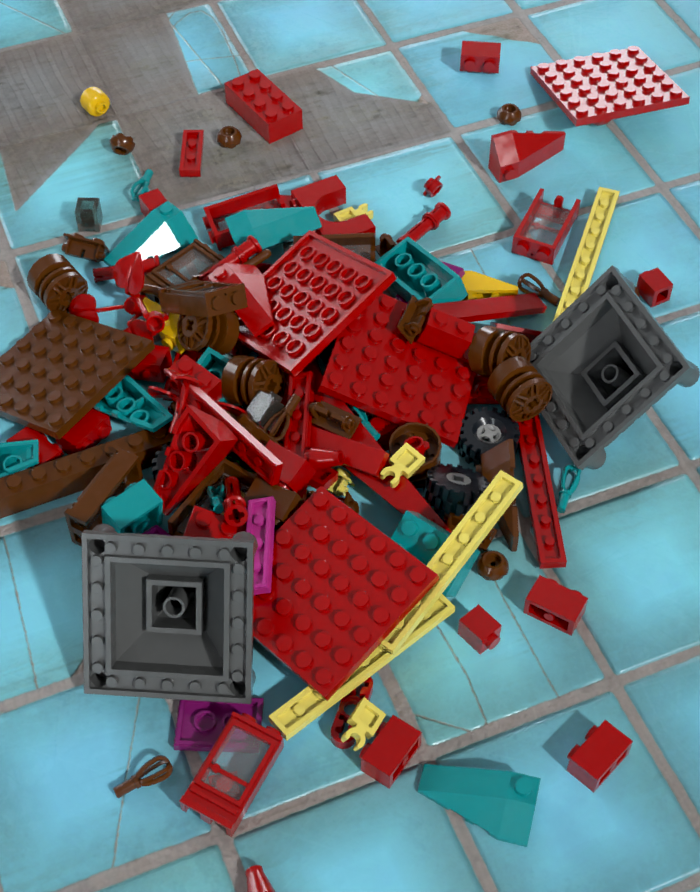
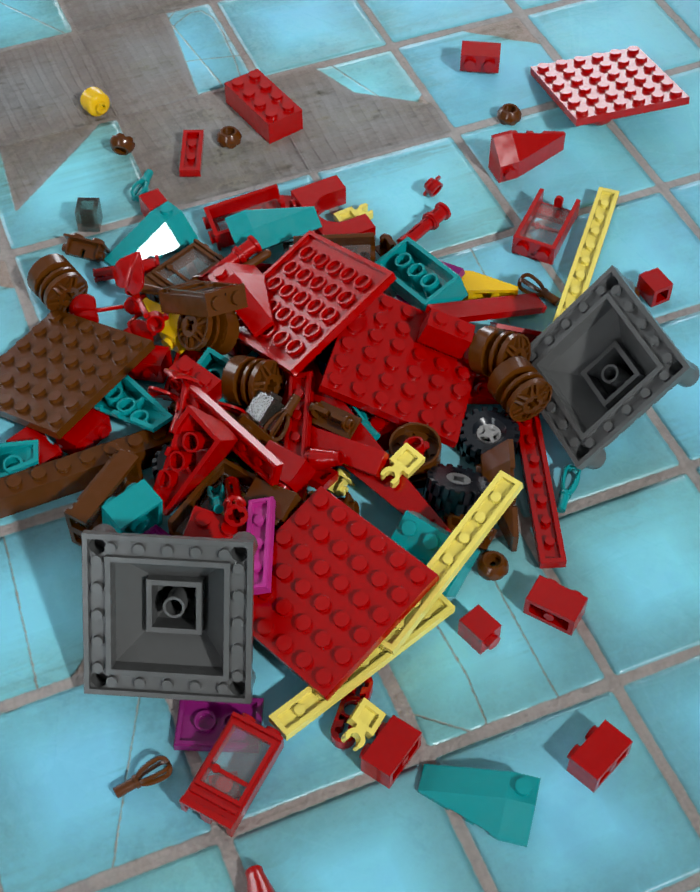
(414, 317): reddish brown hinge -> none

